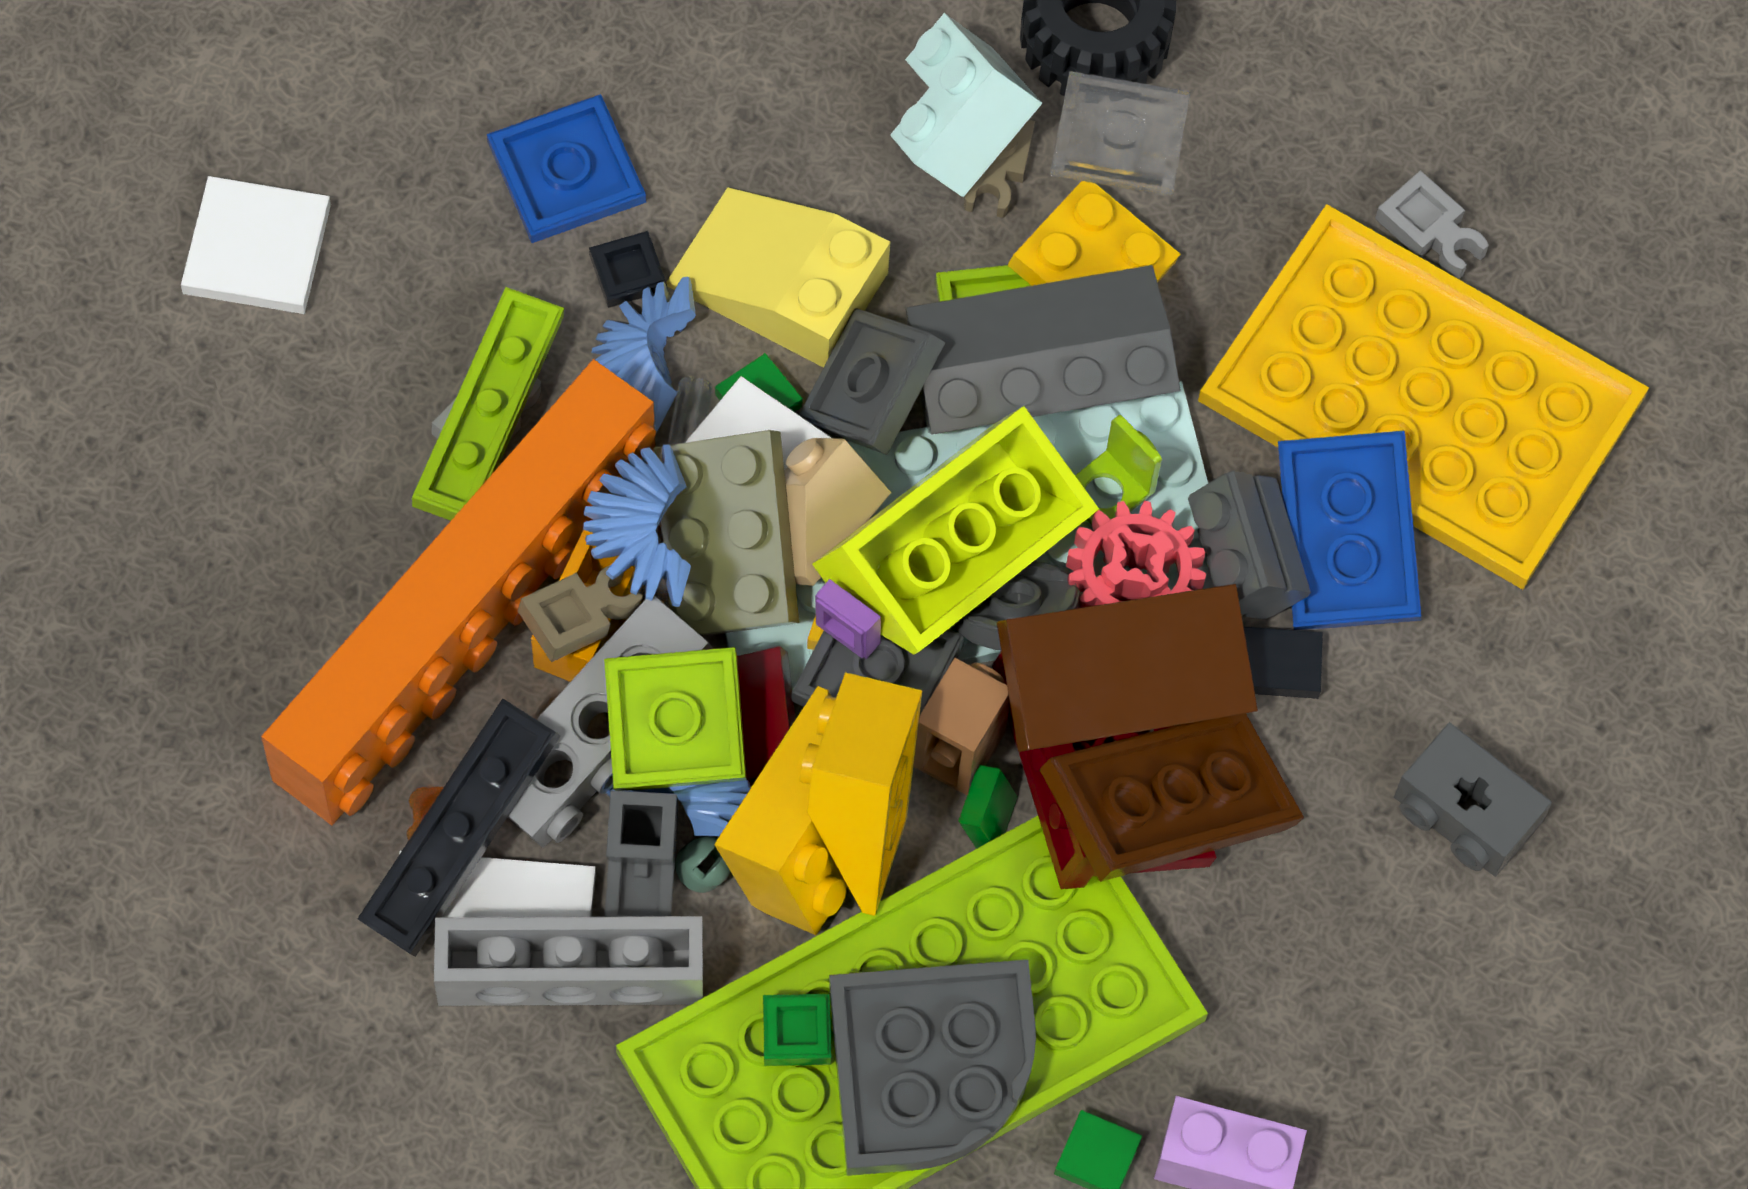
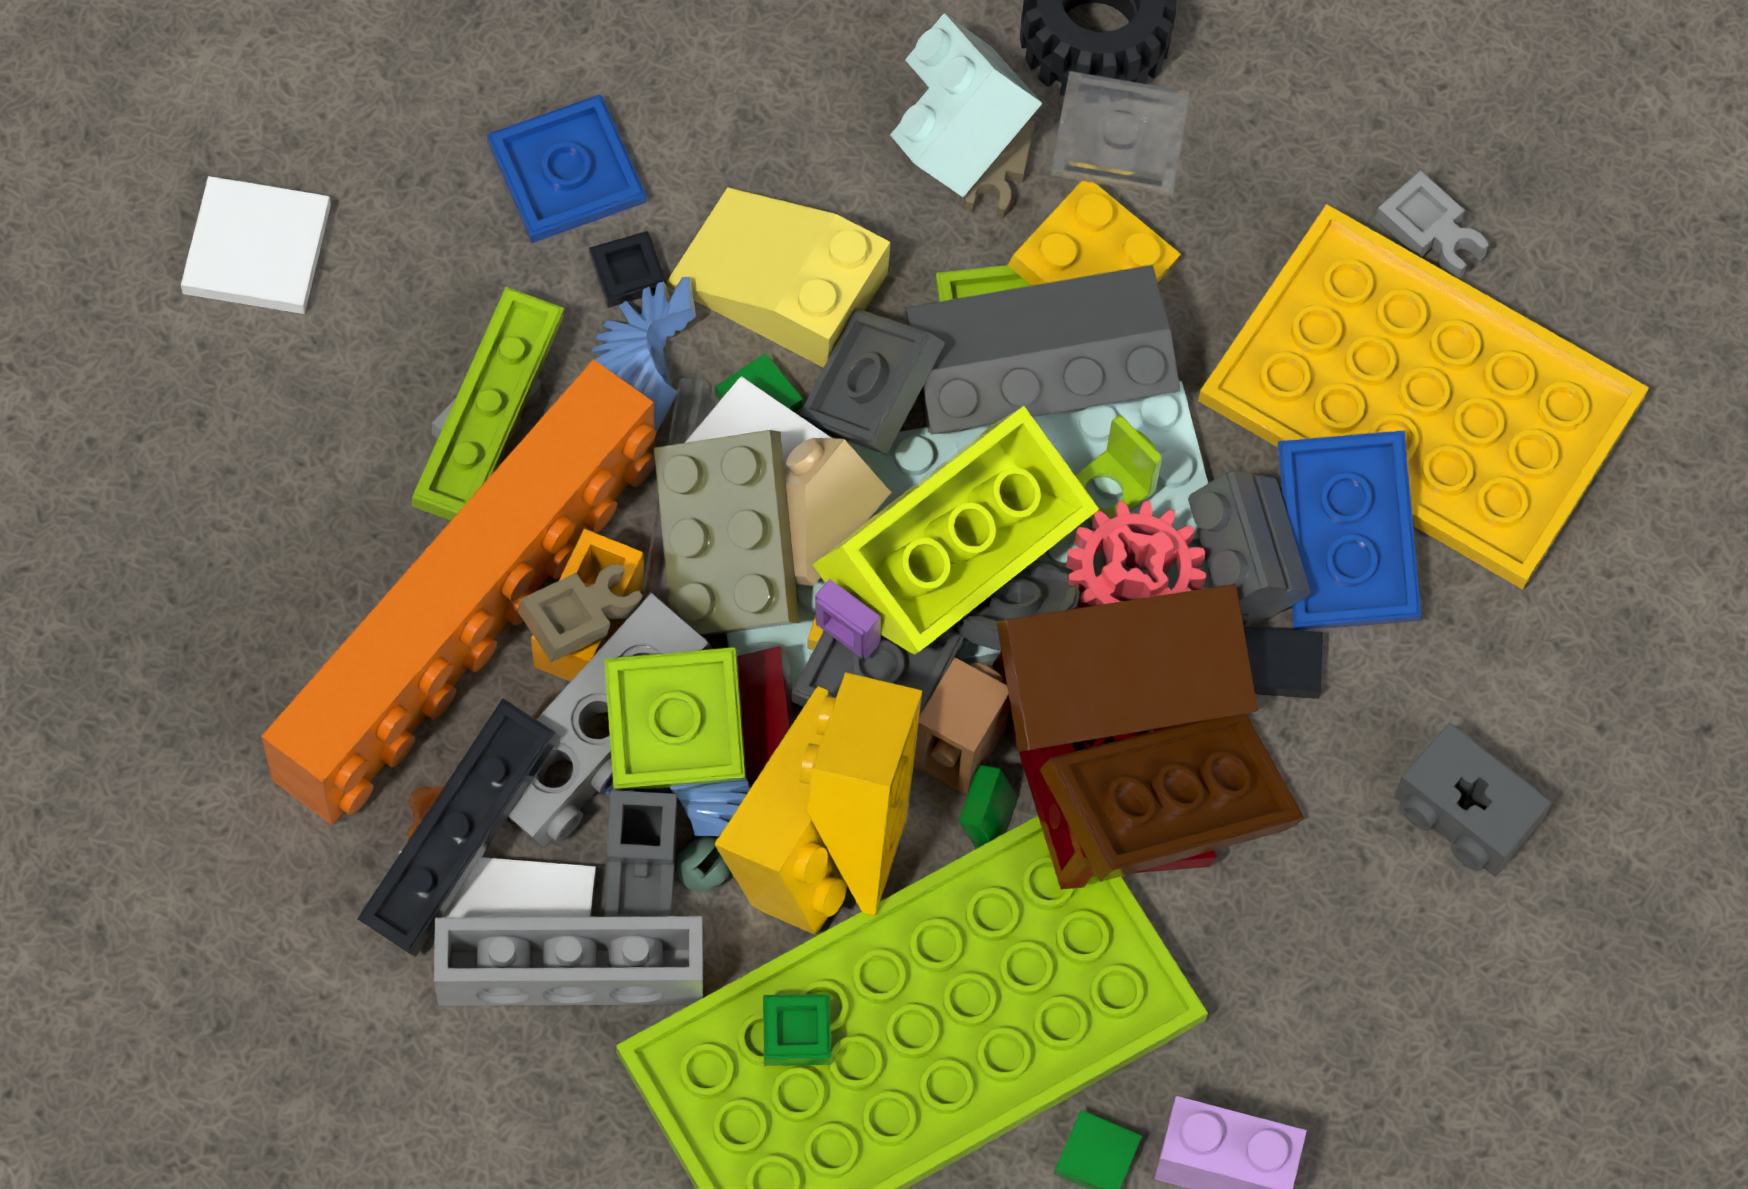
(628, 521): medium blue hair -> none
(929, 1060): dark grey plate -> none

